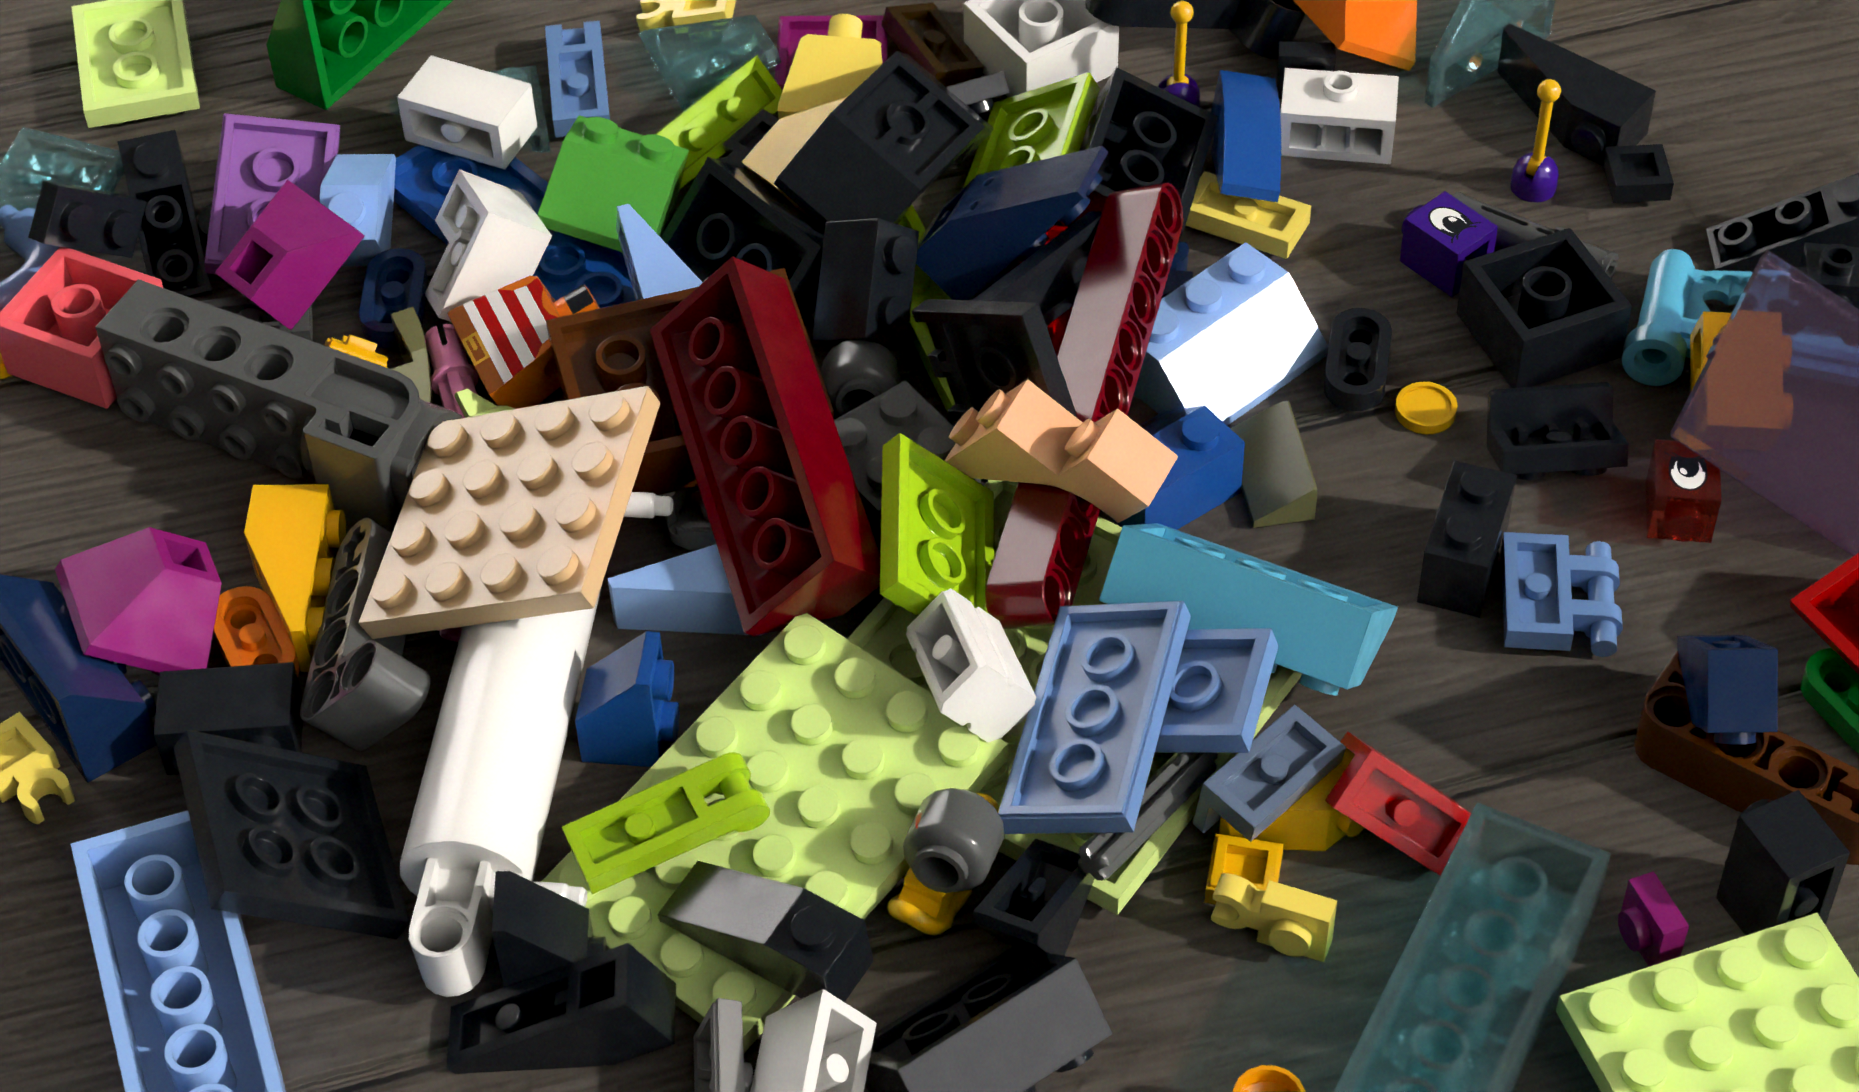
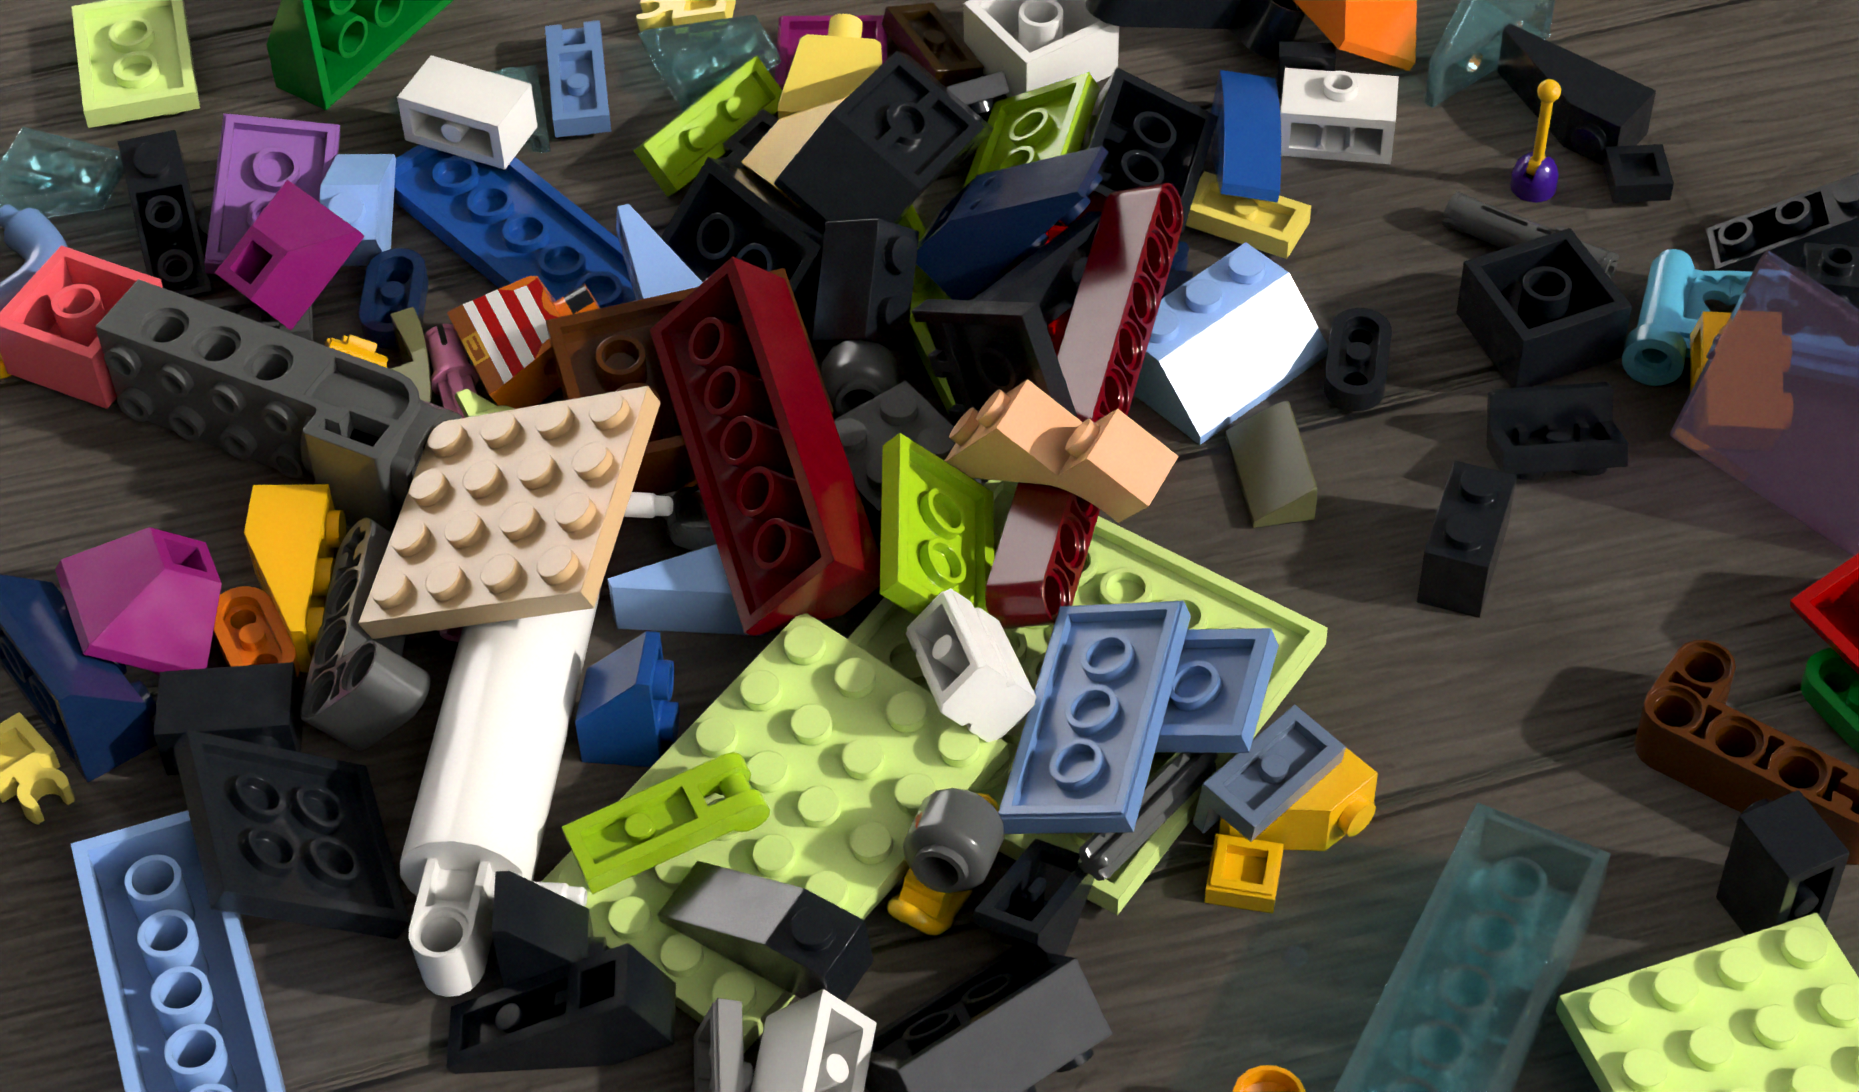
(87, 219): black plate -> none
(490, 239): white panel -> none
(607, 169): bright green slope -> none
(1179, 82): yellow hinge -> none
(1204, 473): blue slope -> none
(1285, 916): light yellow plate -> none
(1318, 625): medium azure slope -> none
(1398, 806): red panel -> none
(1426, 408): yellow piece -> none
(1442, 237): dark purple brick -> none
(1539, 595): medium blue plate -> none
(1651, 920): magenta plate -> none
(1681, 494): clear red brick -> none
(1730, 685): dark blue slope -> none

